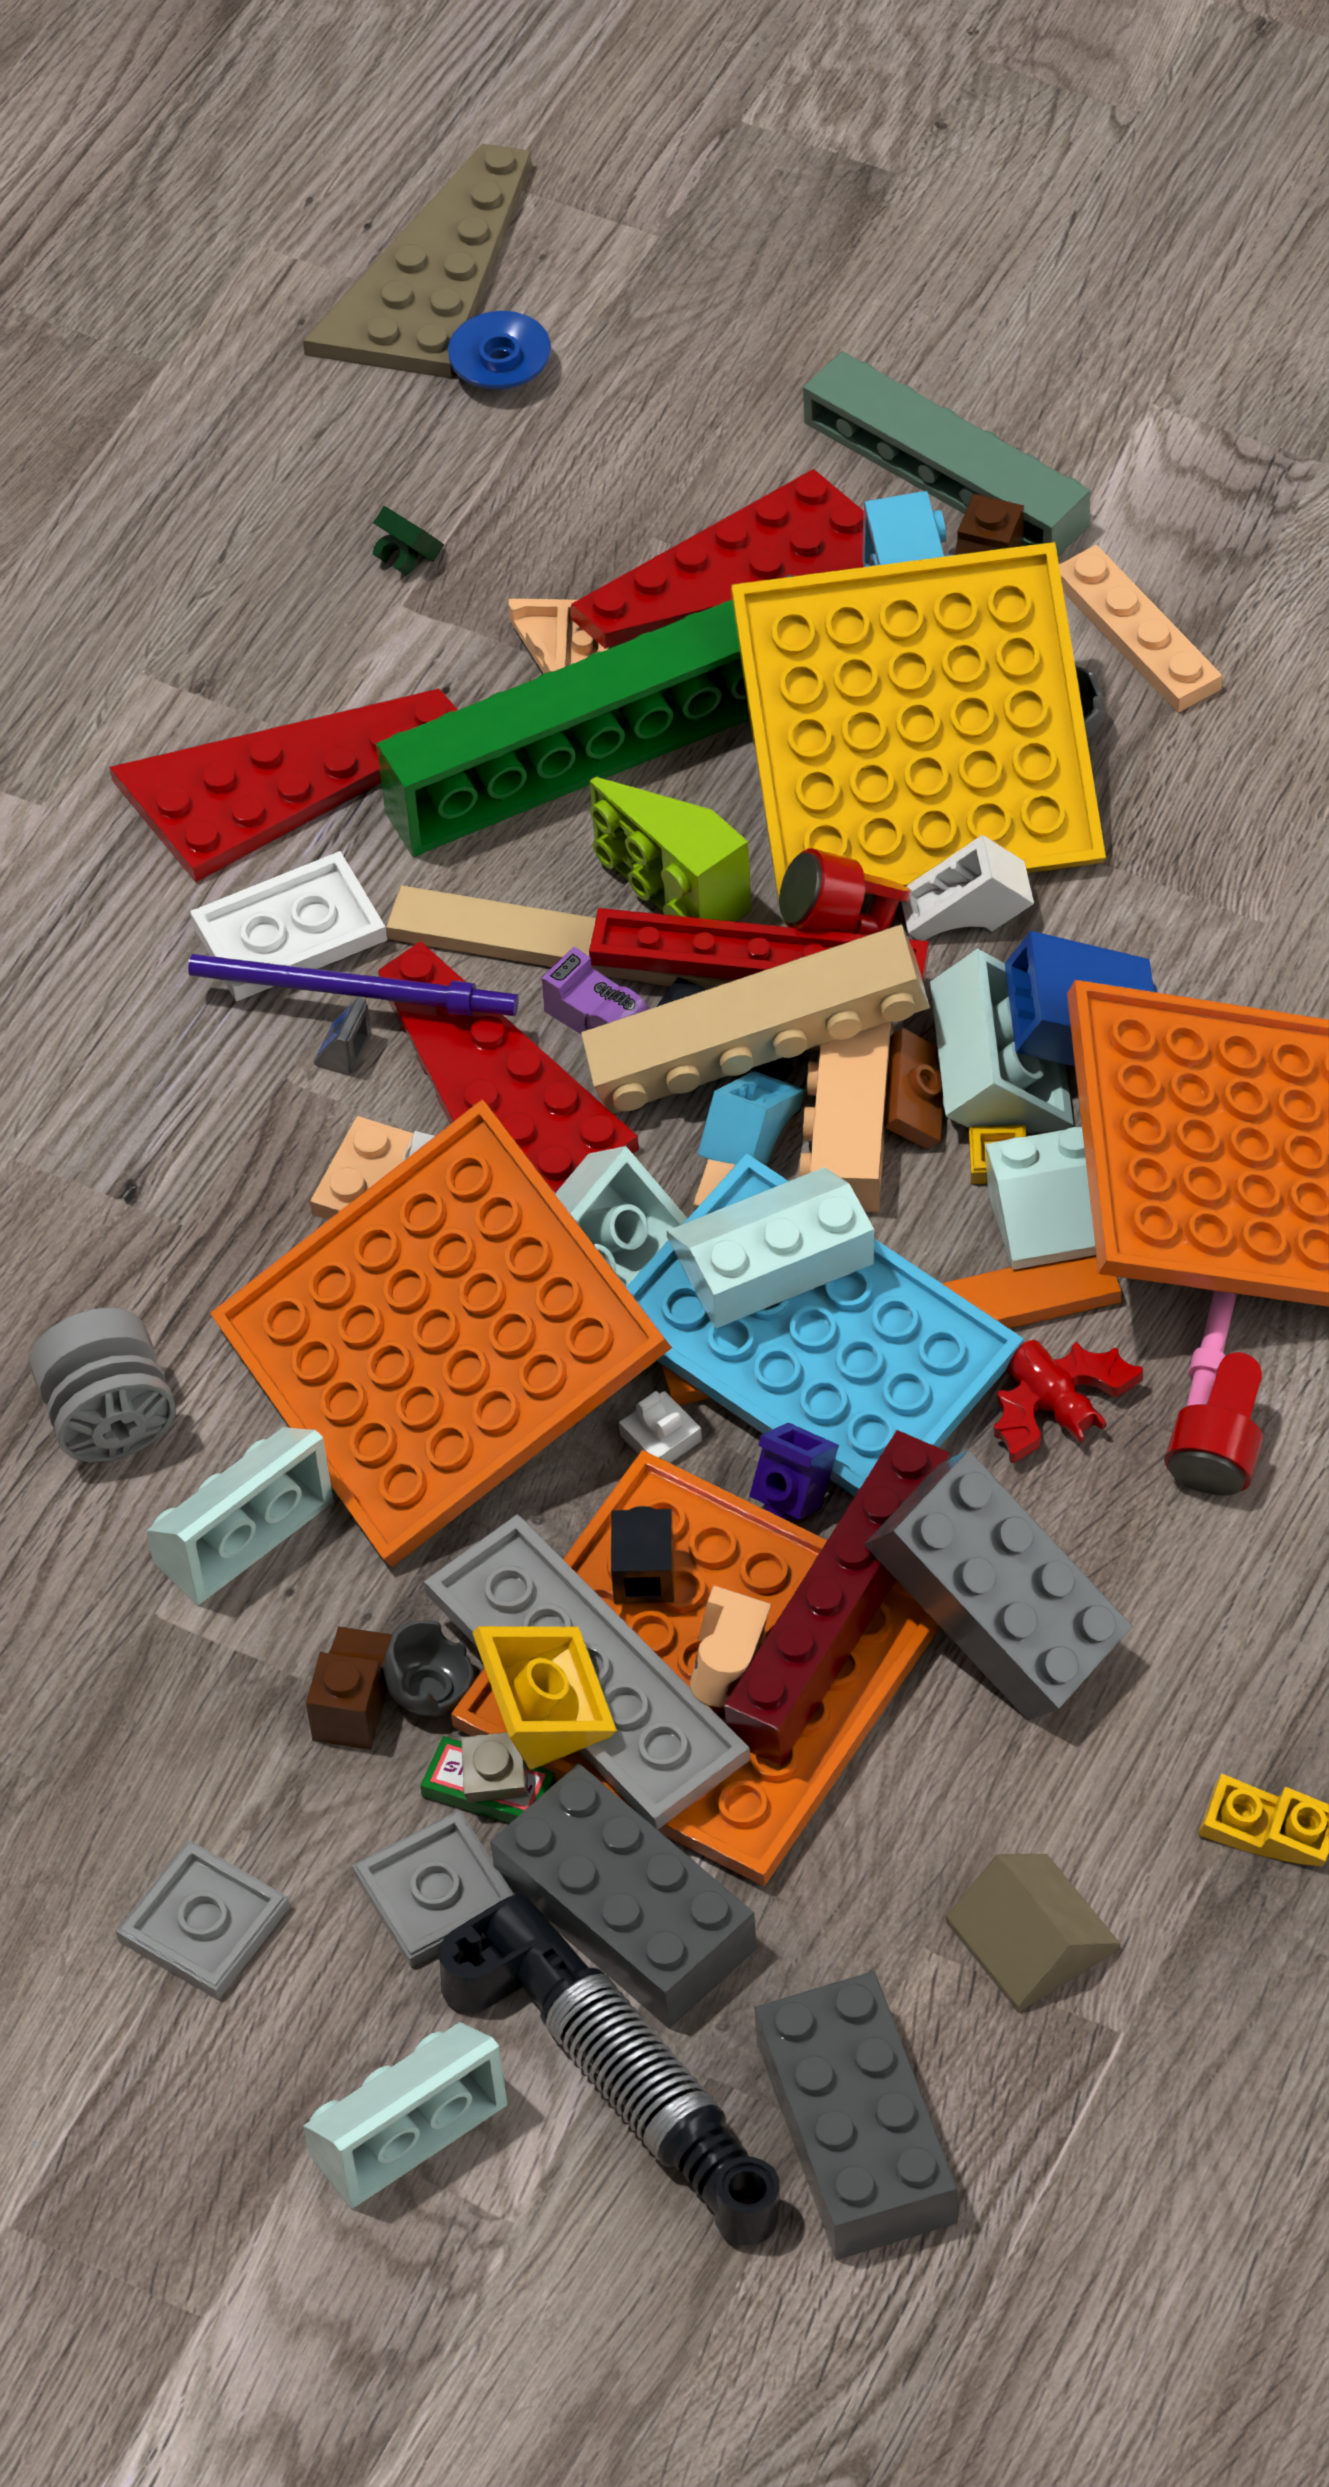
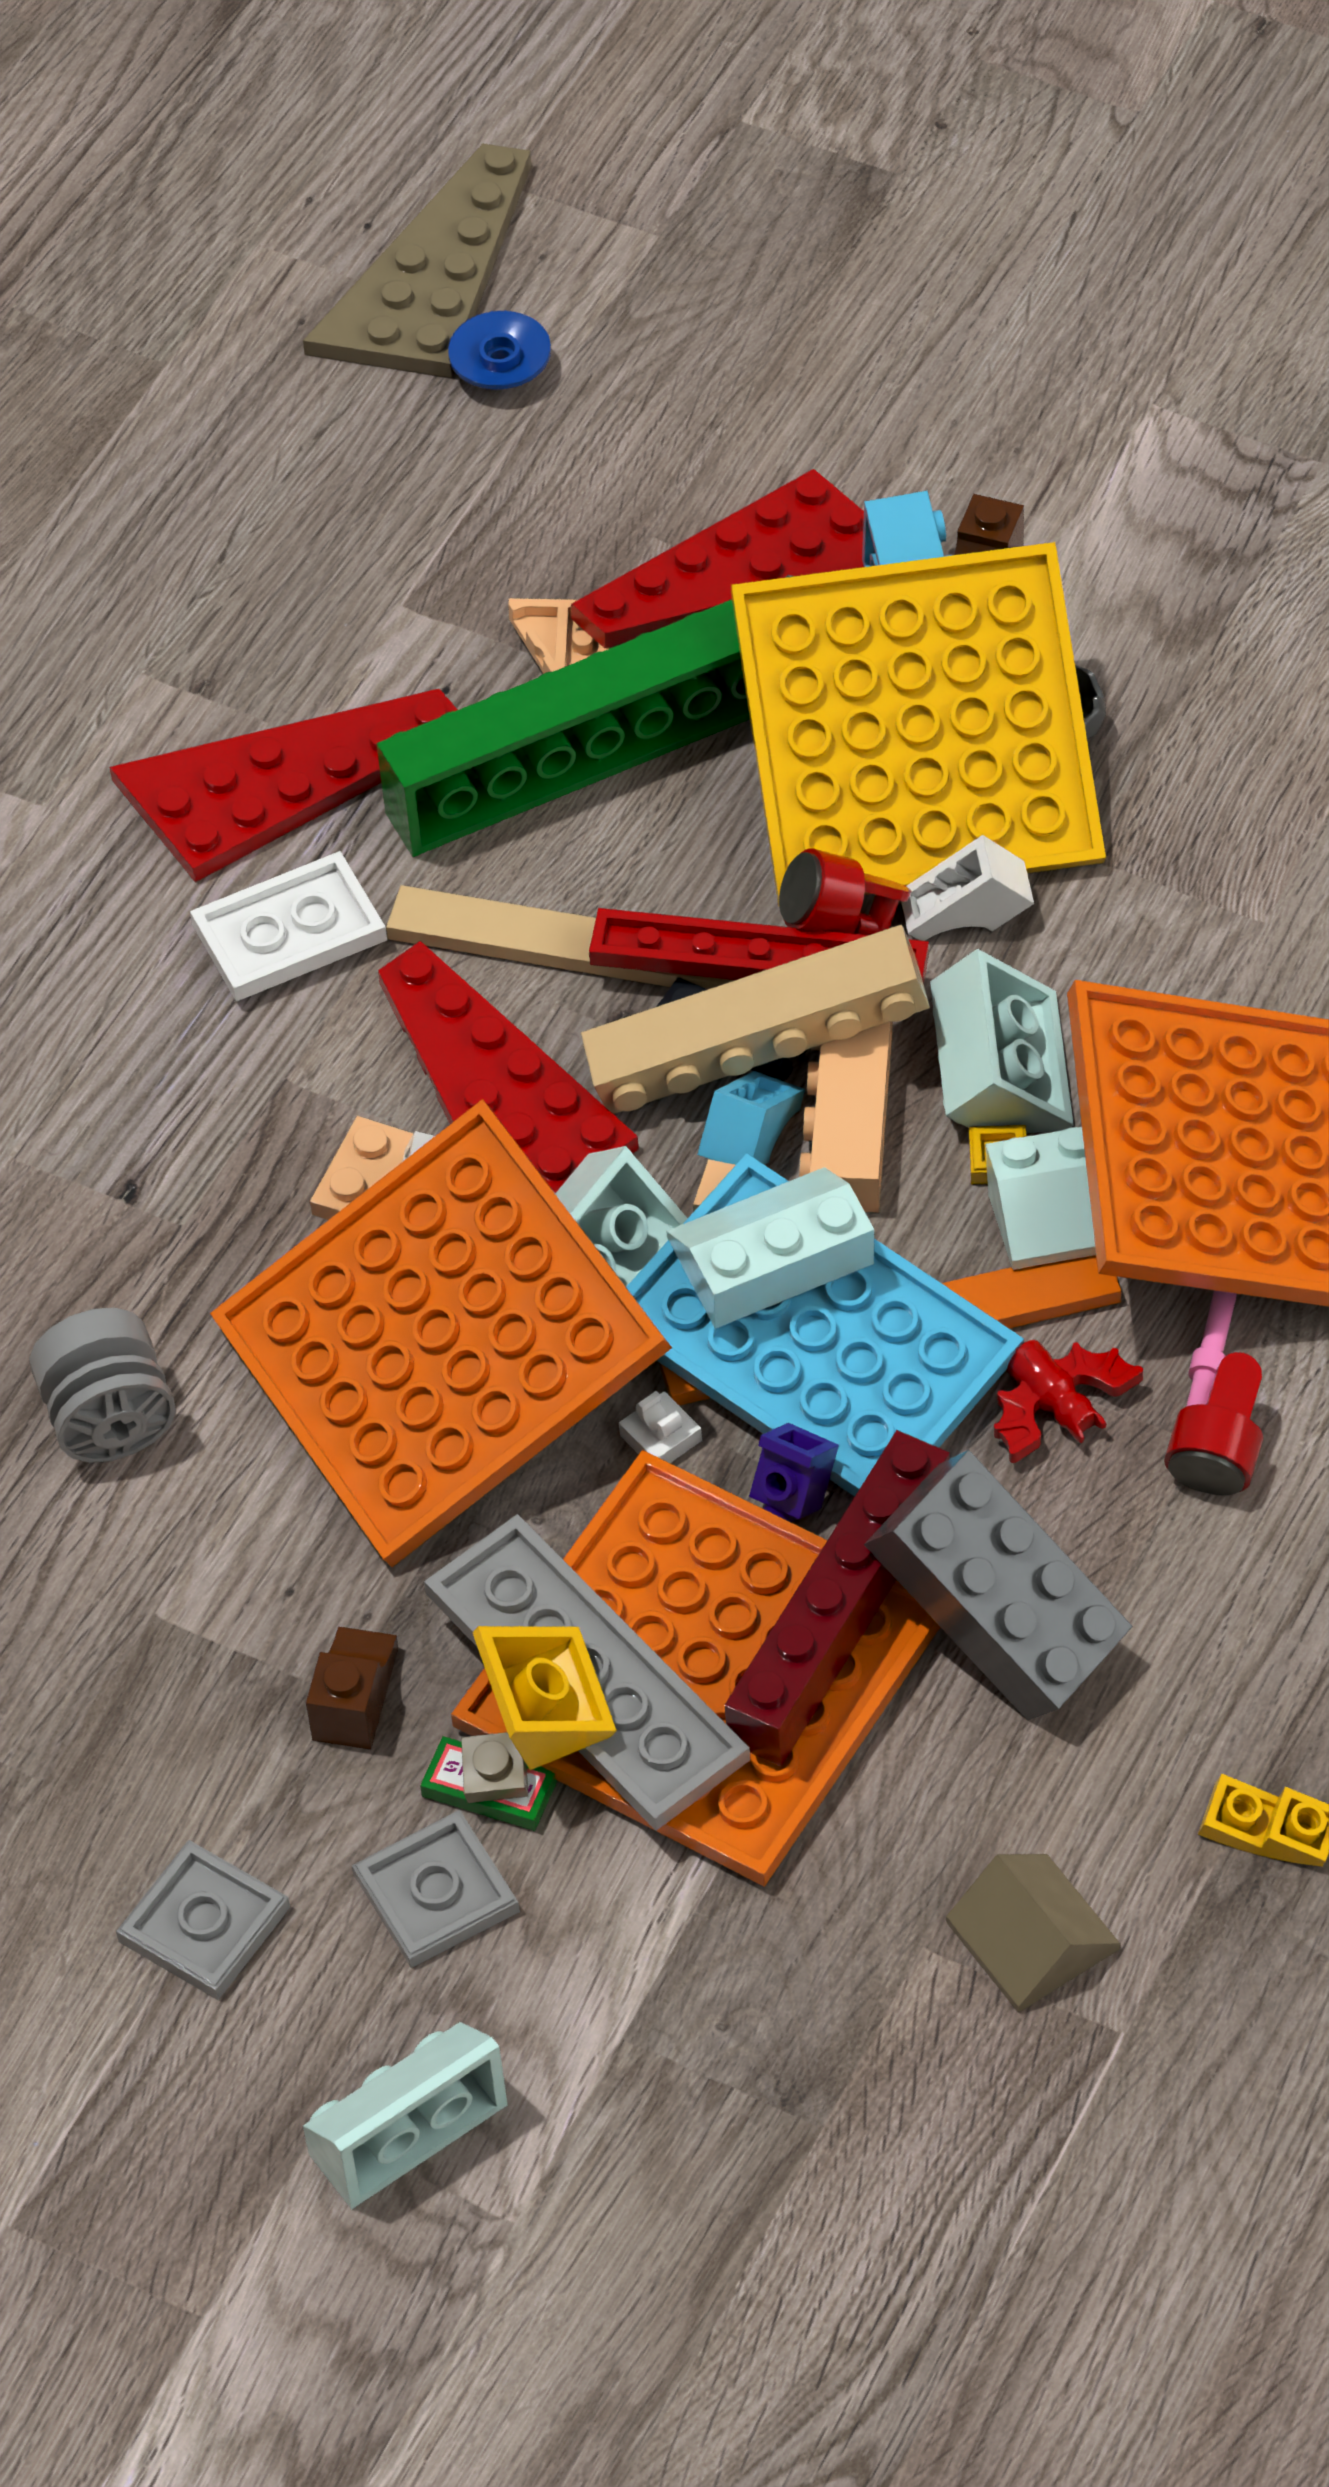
(242, 1512): light aqua slope -> none
(346, 1039): flat silver slope -> none
(407, 538): dark green tile -> none
(426, 1669): dark grey hair -> none
(458, 998): dark purple bar -> none
(584, 996): medium lavender leg -> none
(584, 2011): black piece -> none
(625, 1895): dark grey brick -> none
(642, 1555): black brick -> none
(671, 851): lime slope -> none
(730, 1641): light nougat leg -> none
(856, 2115): dark grey brick -> none
(914, 1089): dark orange plate -> none
(941, 450): sand green brick -> none
(1038, 985): blue brick -> none
(1138, 629): light nougat plate -> none

